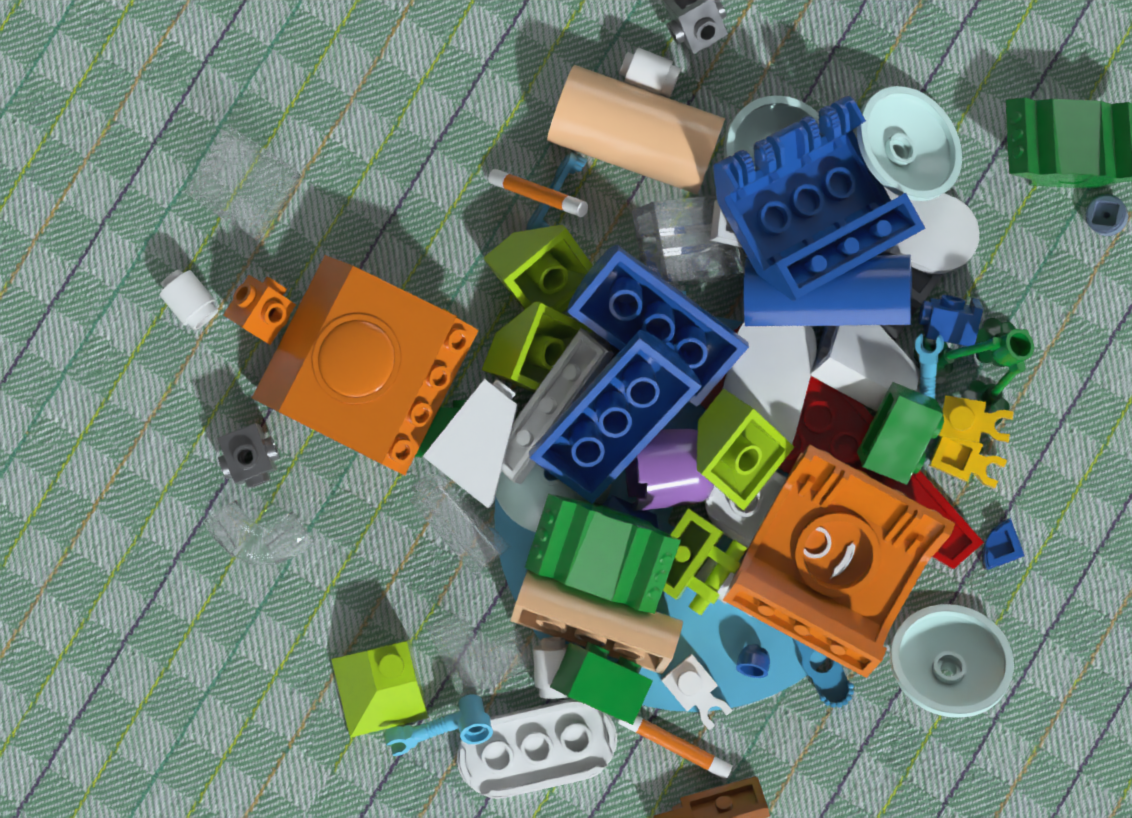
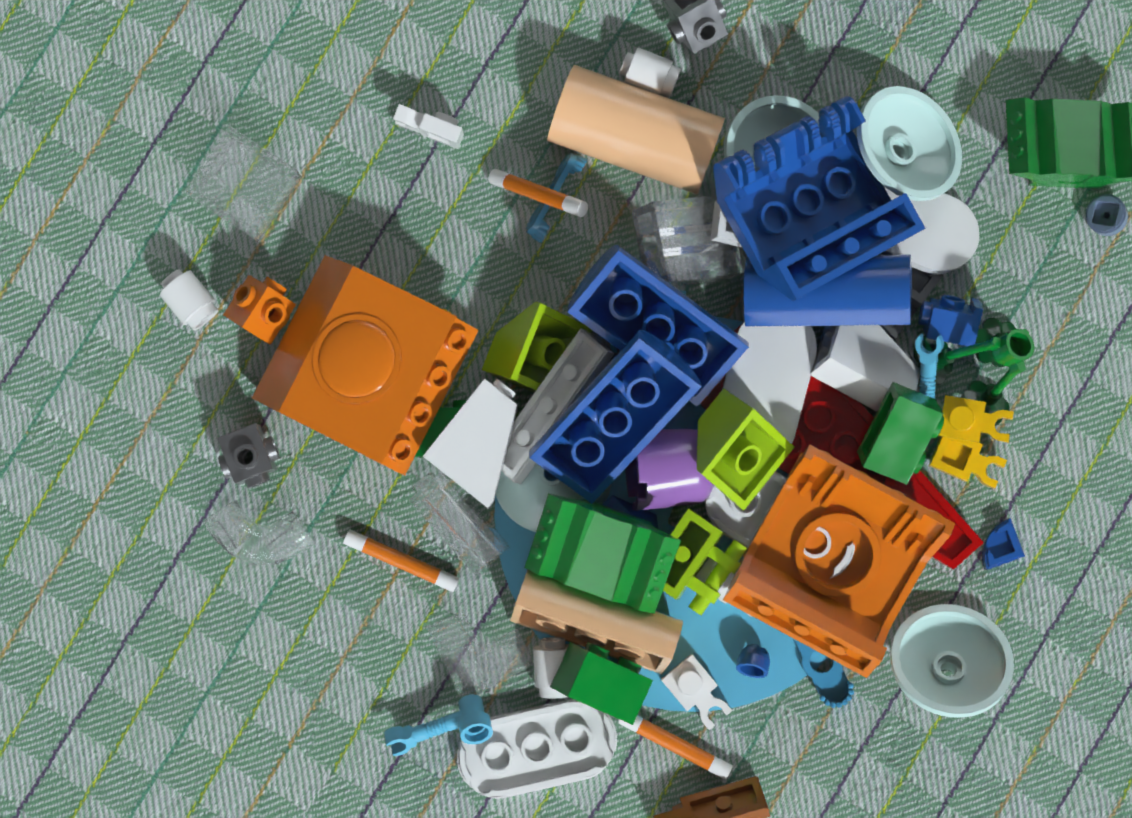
(380, 688): lime slope -> none
(401, 560): none -> orange bar
(439, 128): none -> white plate
(540, 266): lime slope -> none

